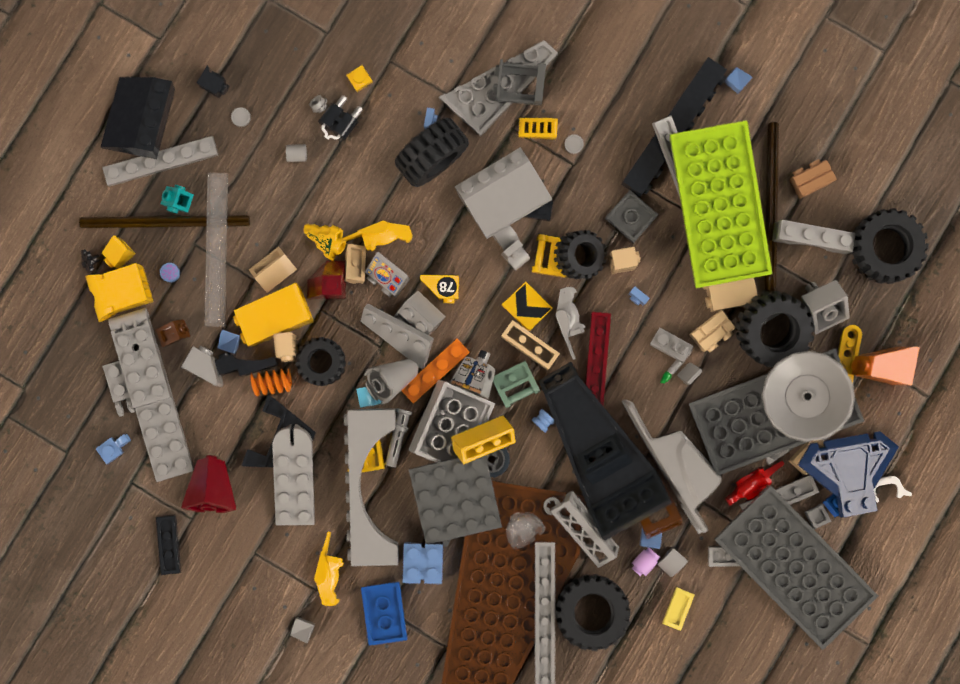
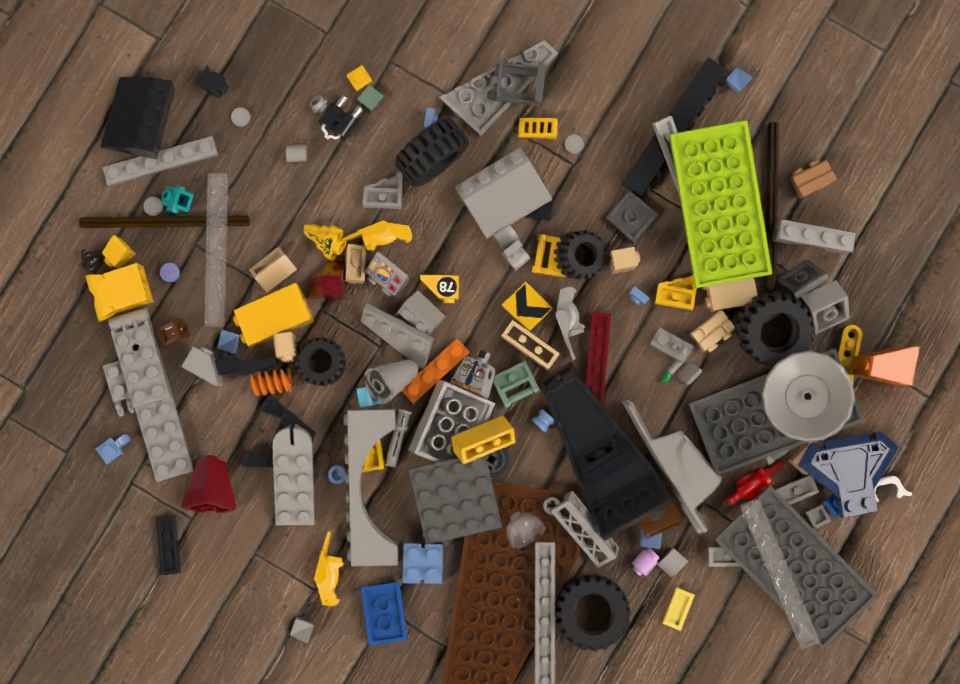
(153, 206): none -> light grey piece
(337, 474): none -> medium blue tile
(370, 98): none -> sand green tile
(384, 194): none -> light grey wing
(677, 293): none -> yellow wing
(780, 574): none -> clear plate
(802, 279): none -> dark grey tile
(913, 242): black tyre -> none

